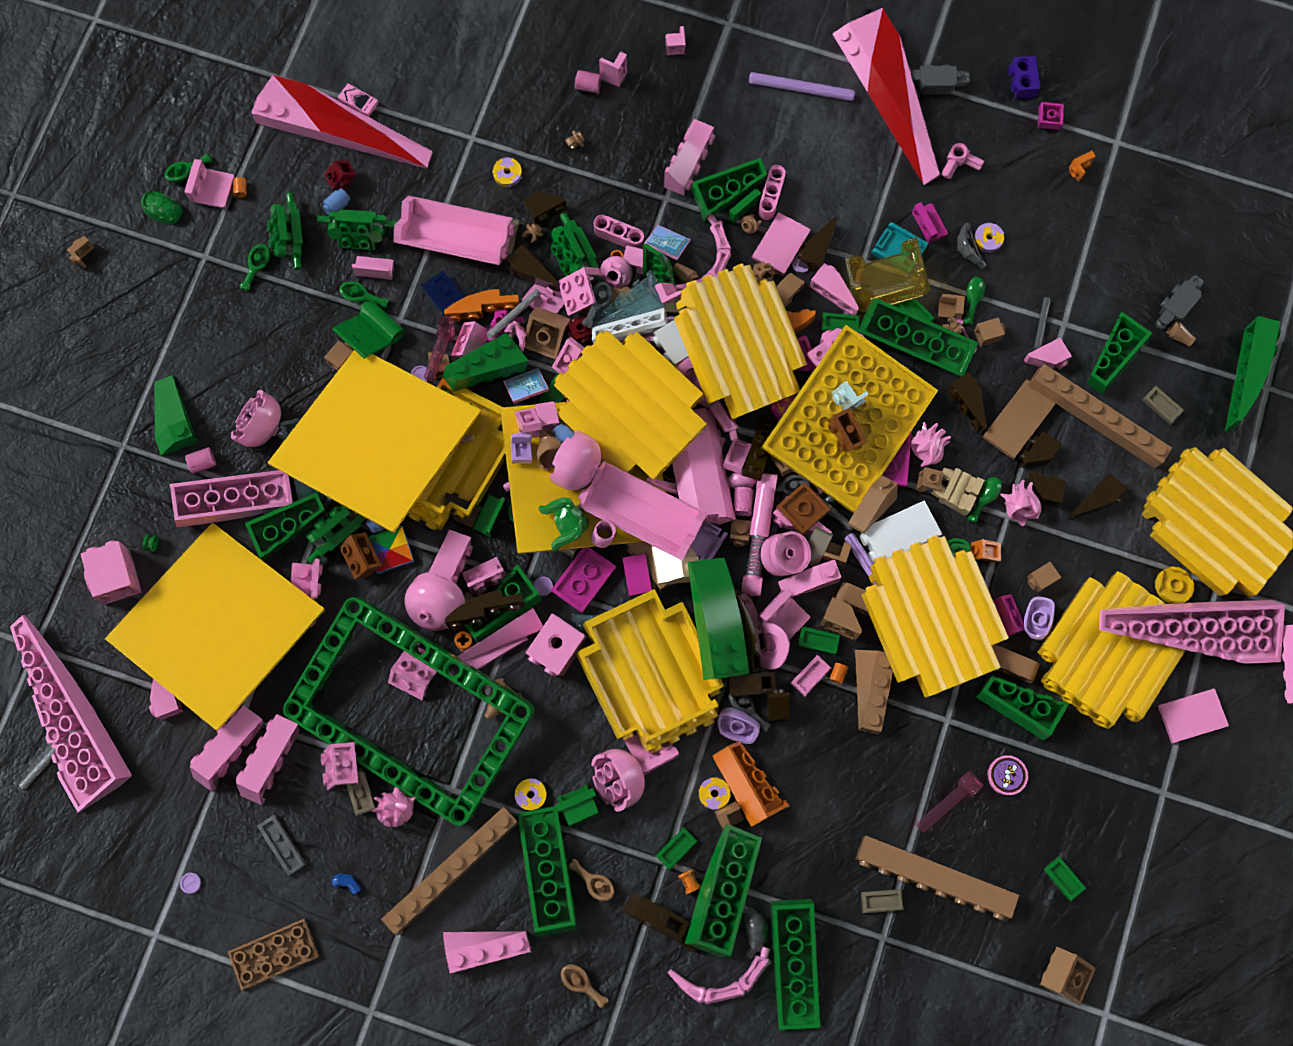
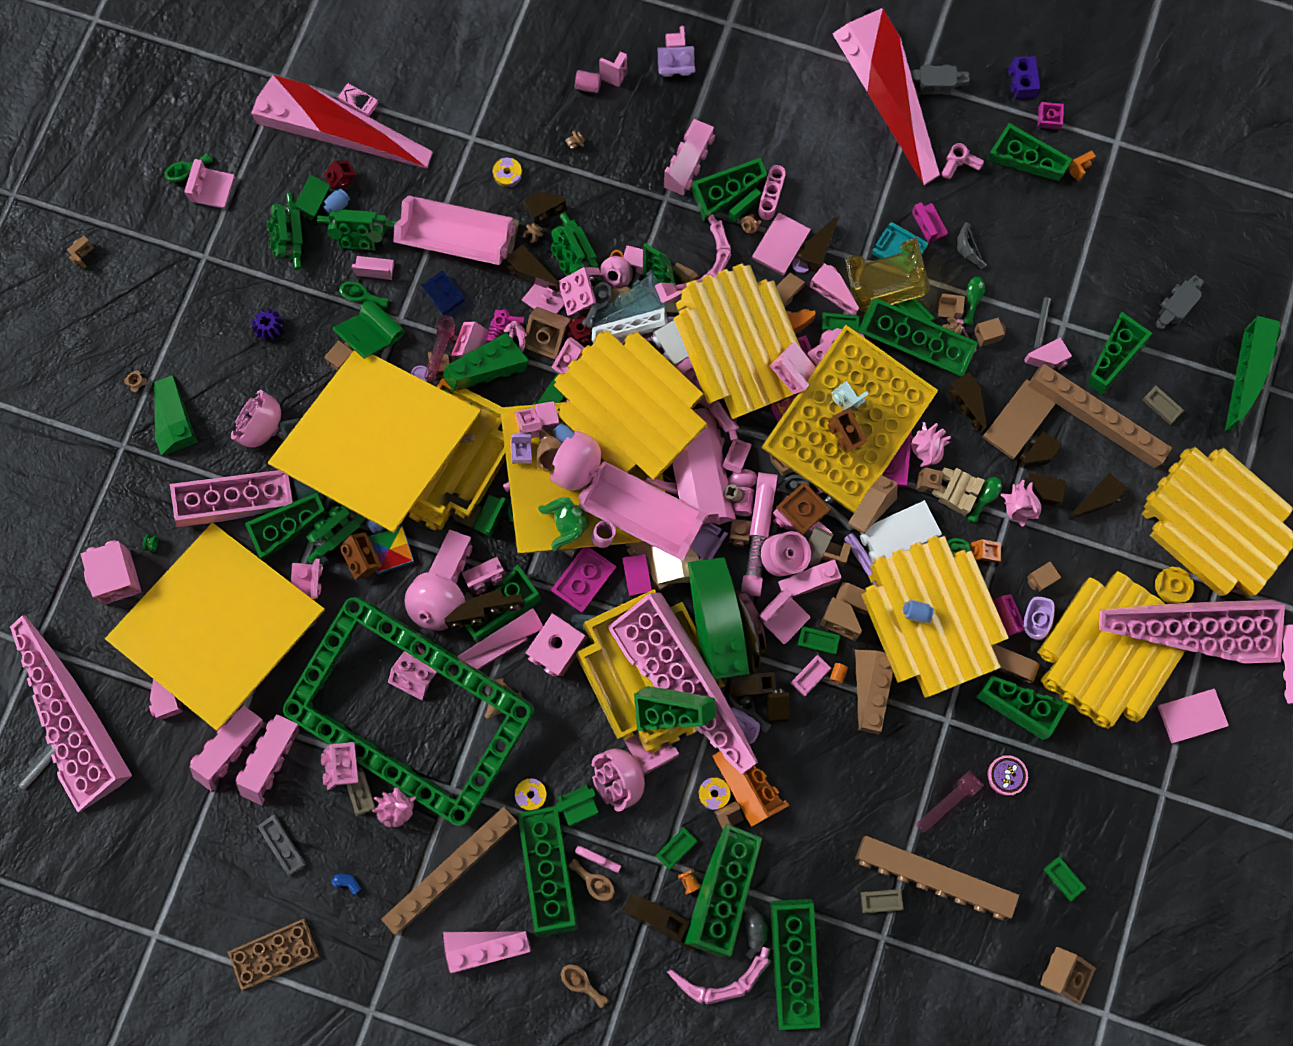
(136, 375): none -> medium nougat plate
(161, 207): green piece -> none
(190, 883): lavender piece -> none
(200, 460): bright pink piece -> none
(239, 187): orange hinge -> none
(257, 260): green piece -> none
(267, 317): none -> dark purple gear
(312, 196): none -> green panel
(459, 637): orange bush -> none
(474, 305): orange slope -> none
(515, 312): light grey bar -> none
(526, 385): piece -> none
(543, 586): lavender piece -> none
(600, 860): none -> bright pink piece
(613, 226): bright pink beam -> none
(666, 656): none -> bright pink wedge
(667, 242): piece -> none
(671, 709): none -> green wedge
(676, 60): none -> lavender bracket
(734, 493): none -> dark tan axle
(757, 456): dark brown slope -> none
(763, 271): medium nougat gear -> none
(777, 646): bright pink hat -> none
(793, 368): none -> bright pink bracket
(802, 86): lavender axle -> none
(918, 611): none -> medium blue brick
(994, 232): lavender piece -> none
(1028, 154): none -> green wedge
(1179, 333): medium nougat cone -> none

